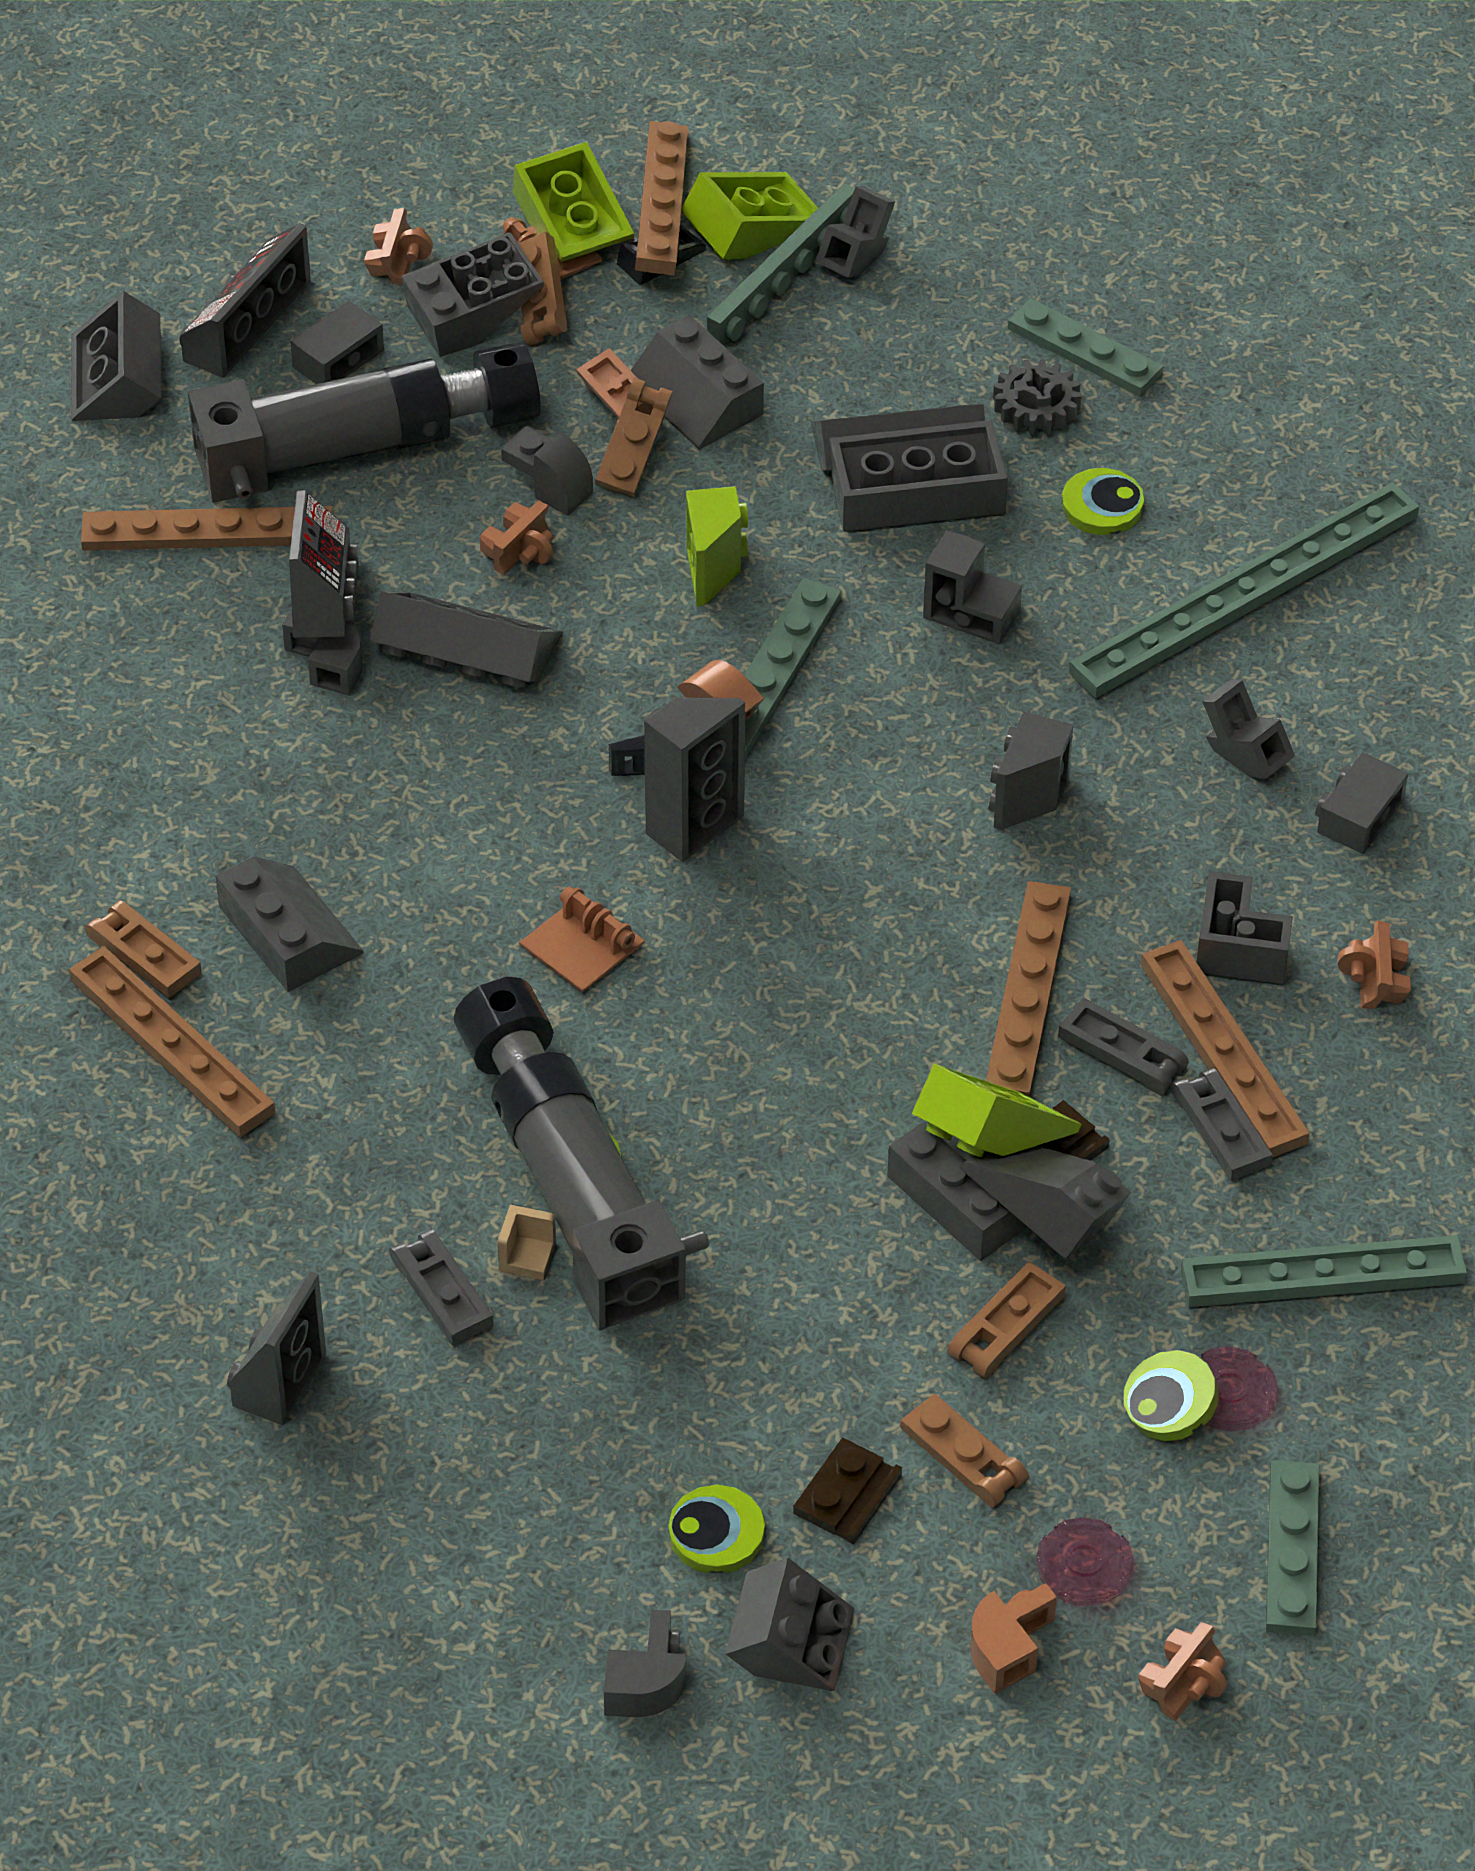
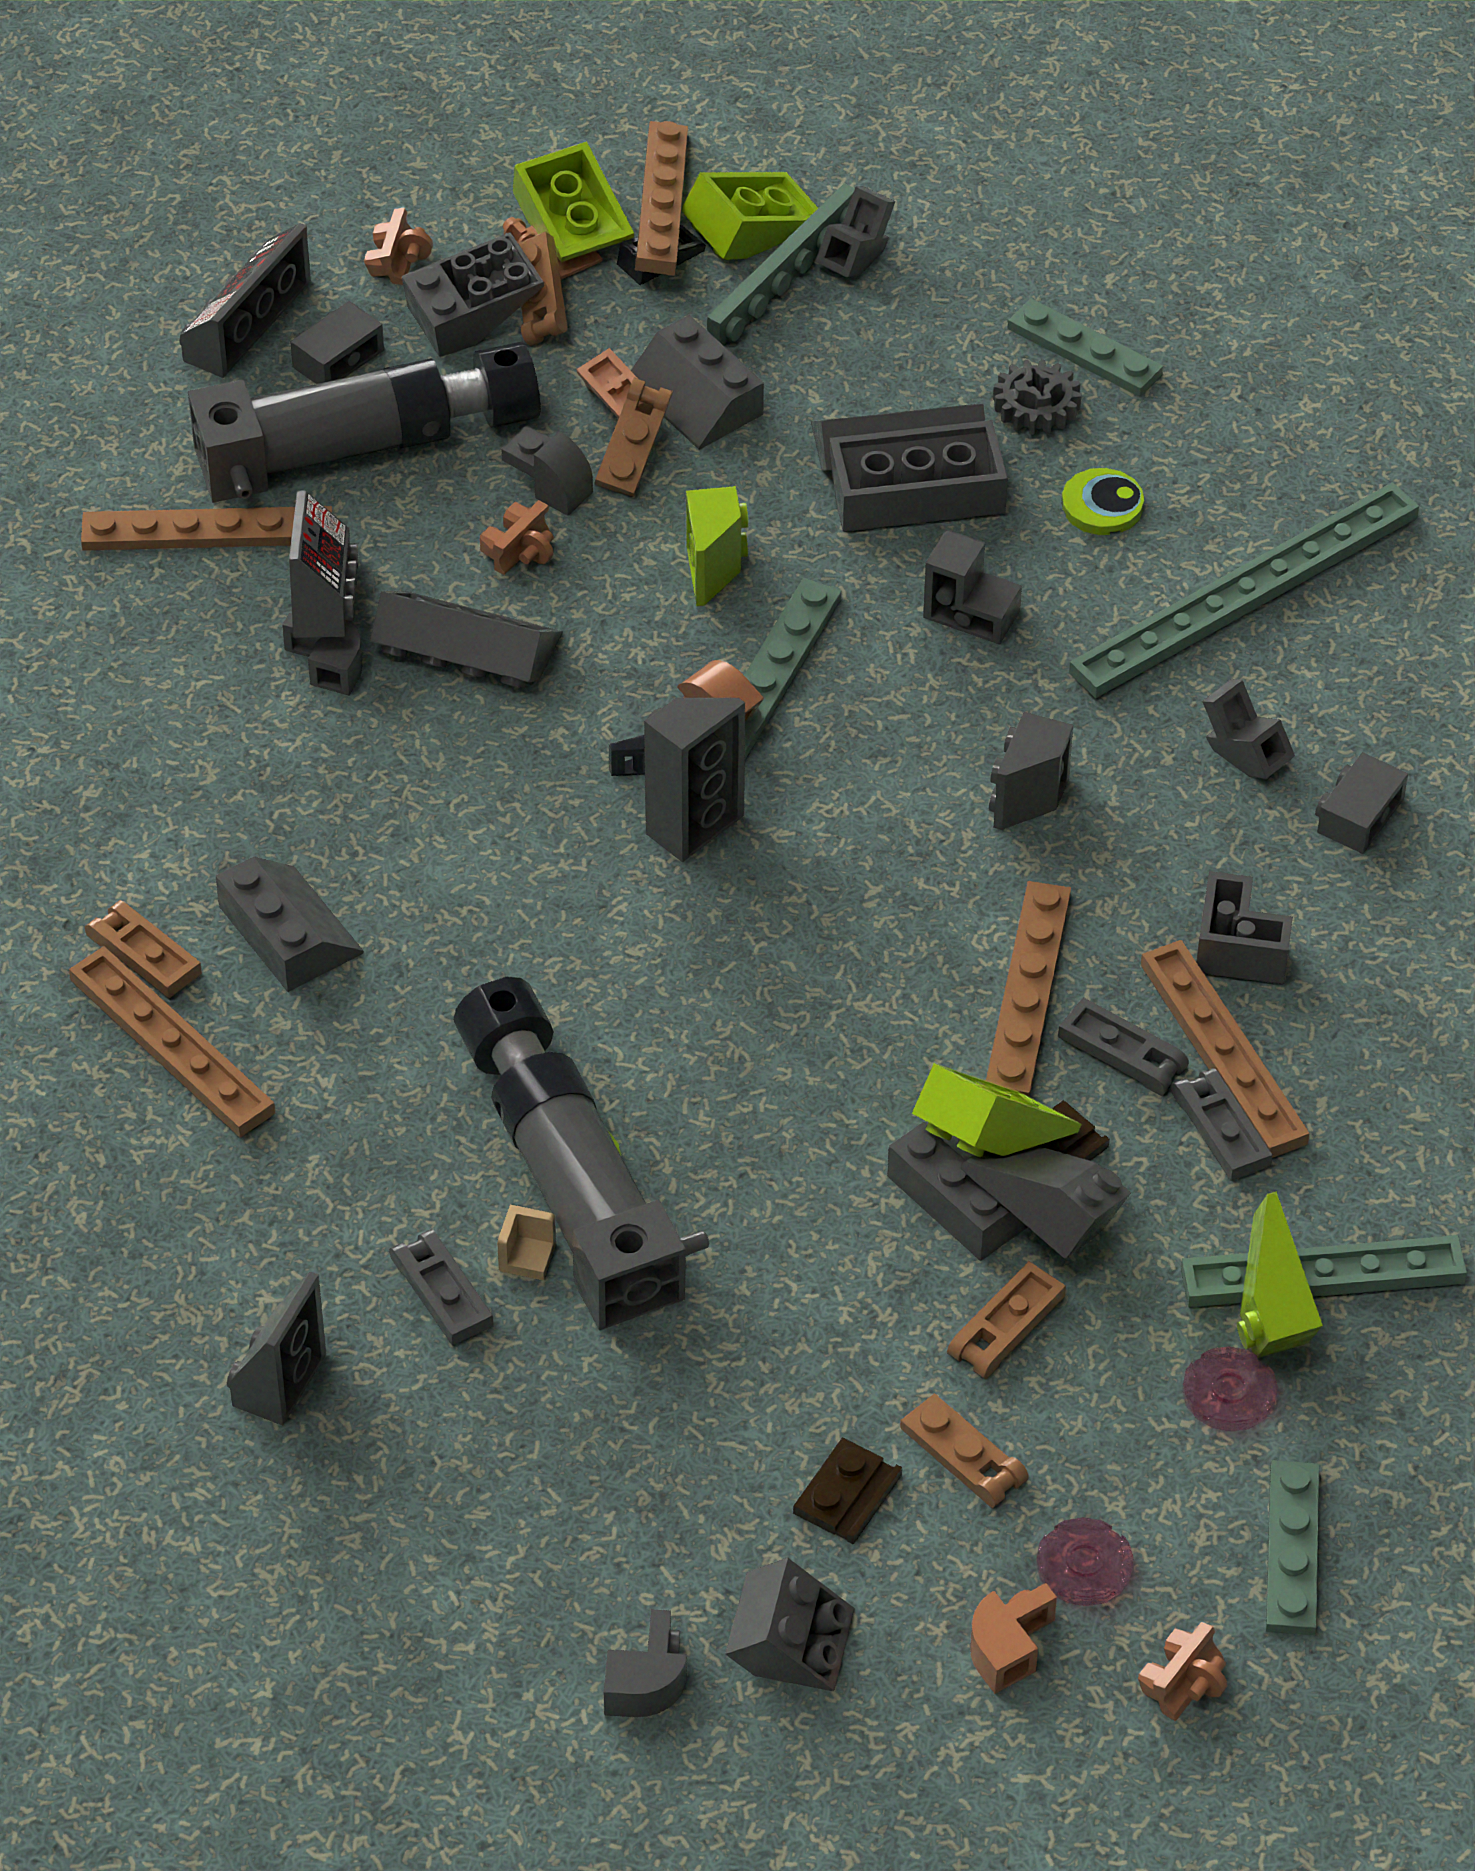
(116, 362): dark grey slope -> none
(581, 940): nougat hinge -> none
(716, 1529): tile -> none
(1170, 1395): tile -> none
(1276, 1295): none -> lime slope
(1372, 966): nougat hips -> none

